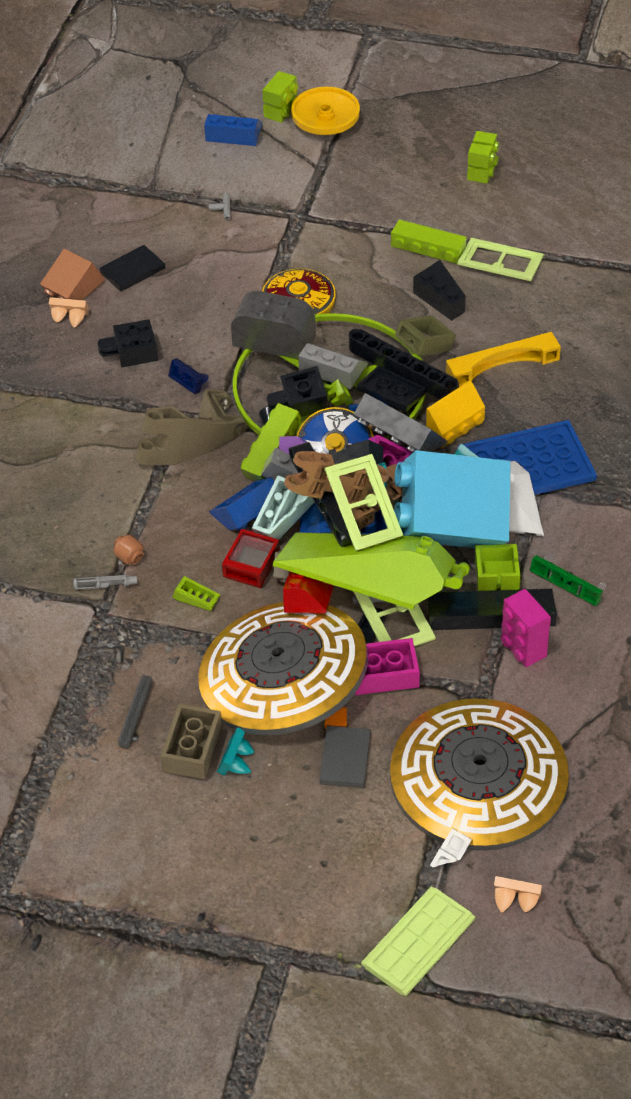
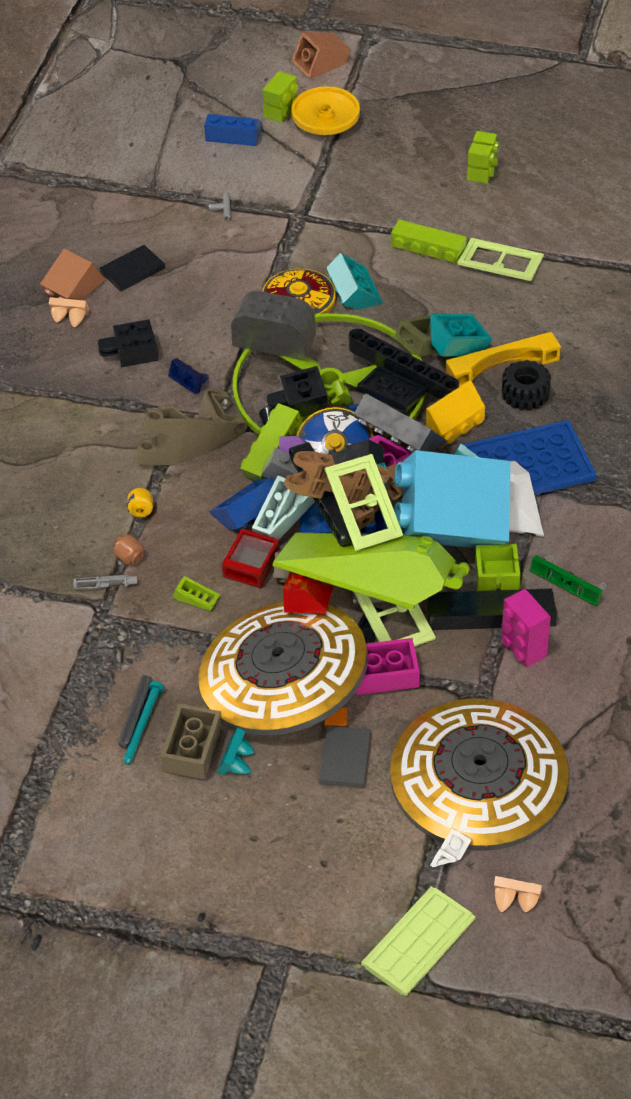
(141, 501): none -> yellow head
(156, 689): none -> teal bar
(319, 53): none -> nougat slope
(332, 364): light grey slope -> none
(353, 283): none -> teal slope
(440, 290): black wedge -> none
(458, 334): none -> teal slope
(526, 385): none -> black tyre

